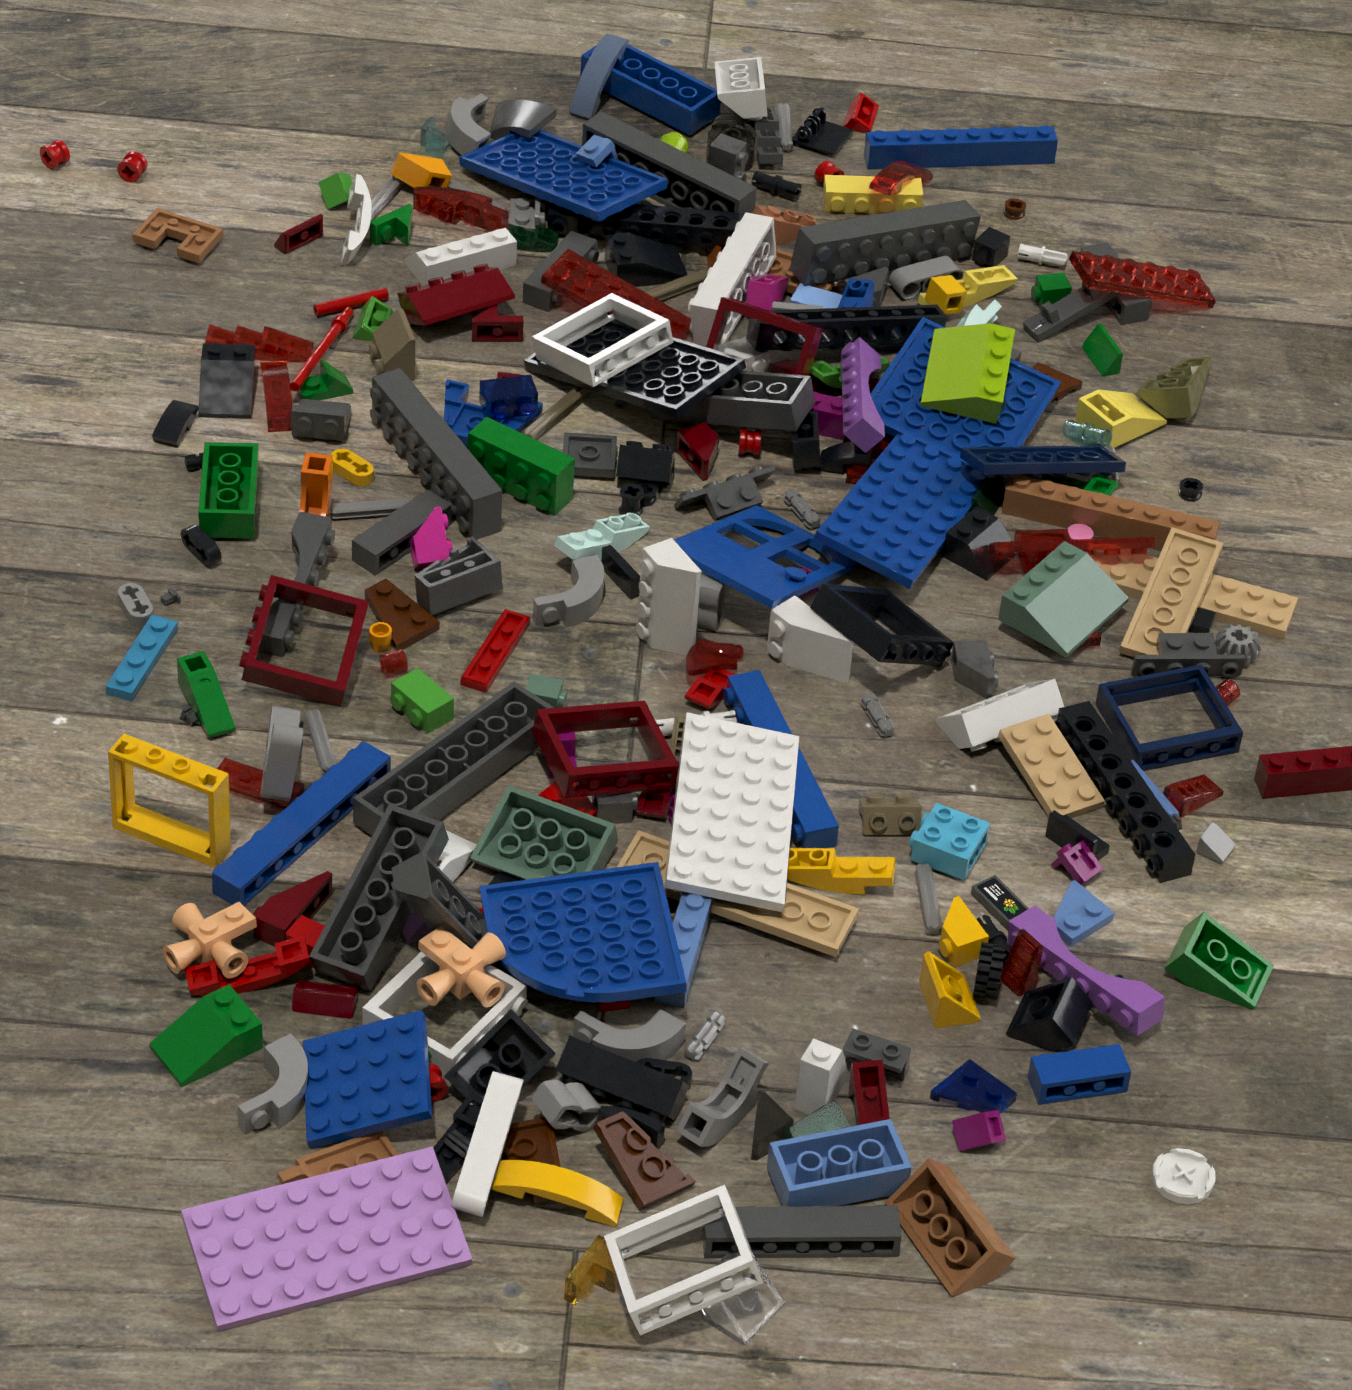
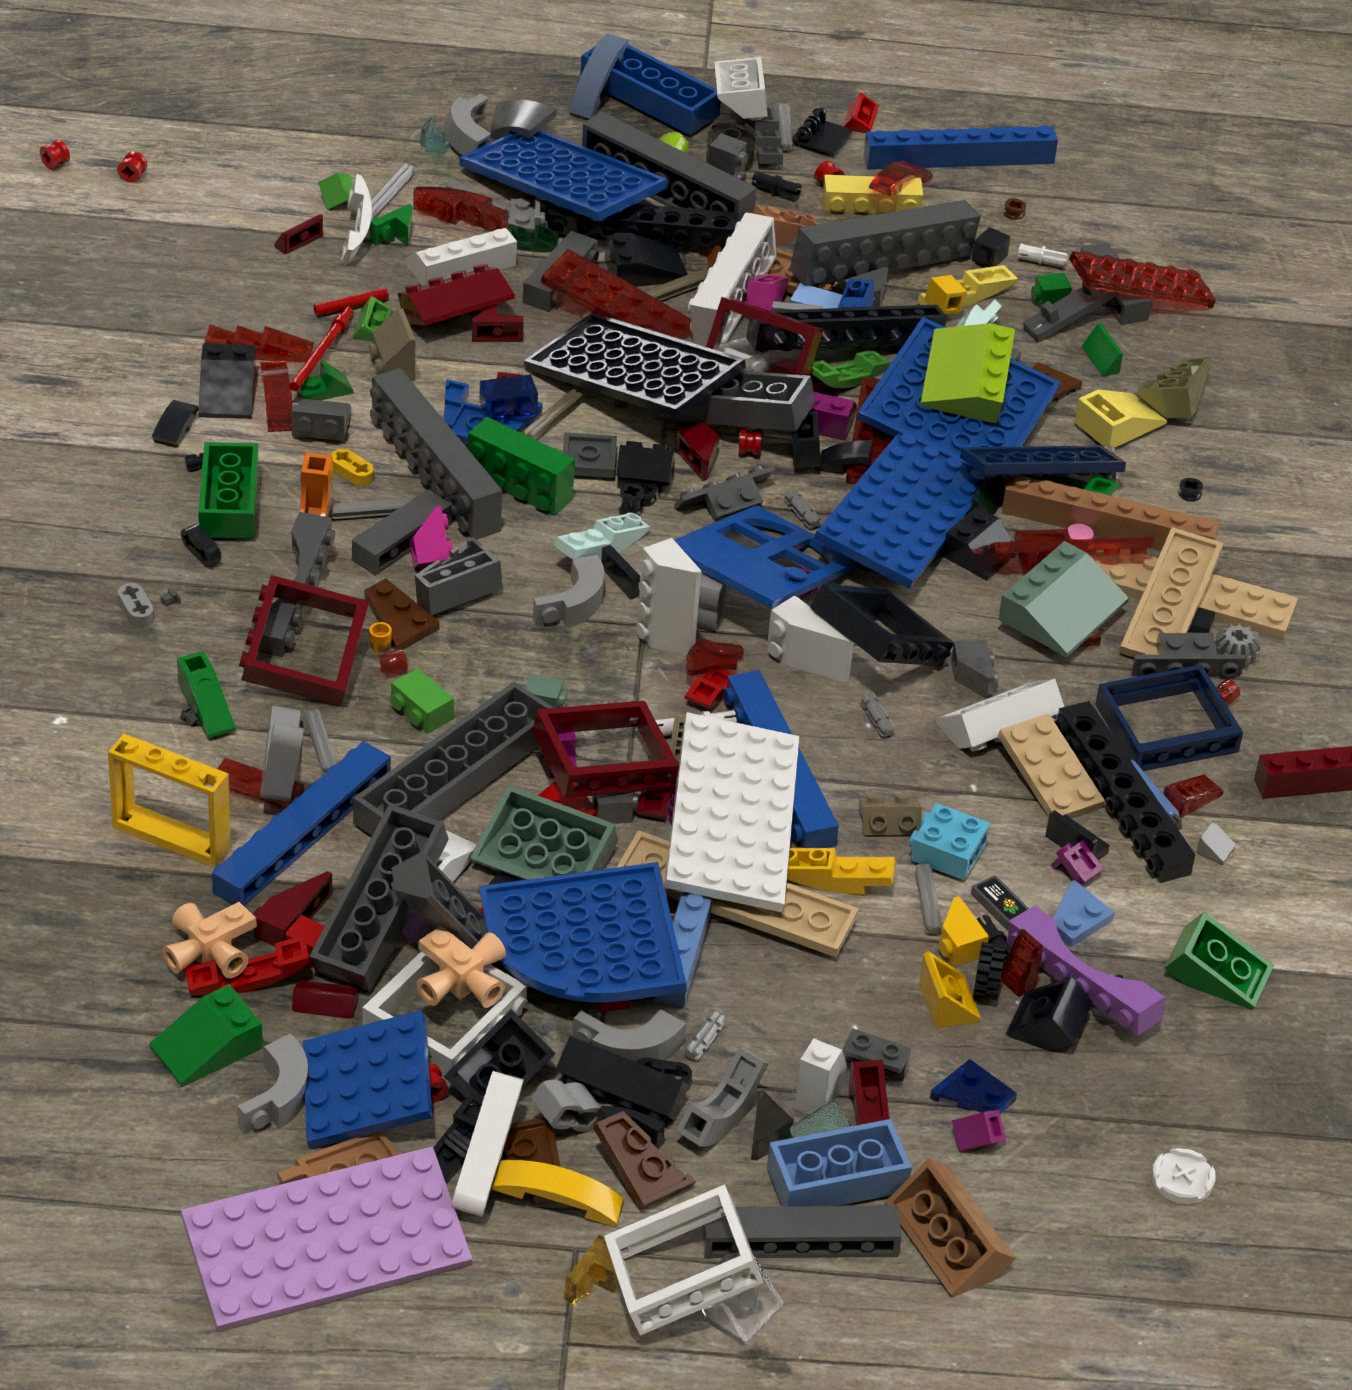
(141, 658): dark azure plate -> none
(197, 236): medium nougat plate -> none
(421, 171): light orange slope -> none
(495, 651): red tile -> none
(596, 150): medium blue bracket -> none
(652, 335): white window -> none
(860, 417): medium lavender arch -> none
(915, 278): light grey beam -> none
(1079, 1074): blue brick -> none
(1087, 432): clear light blue pin -> none

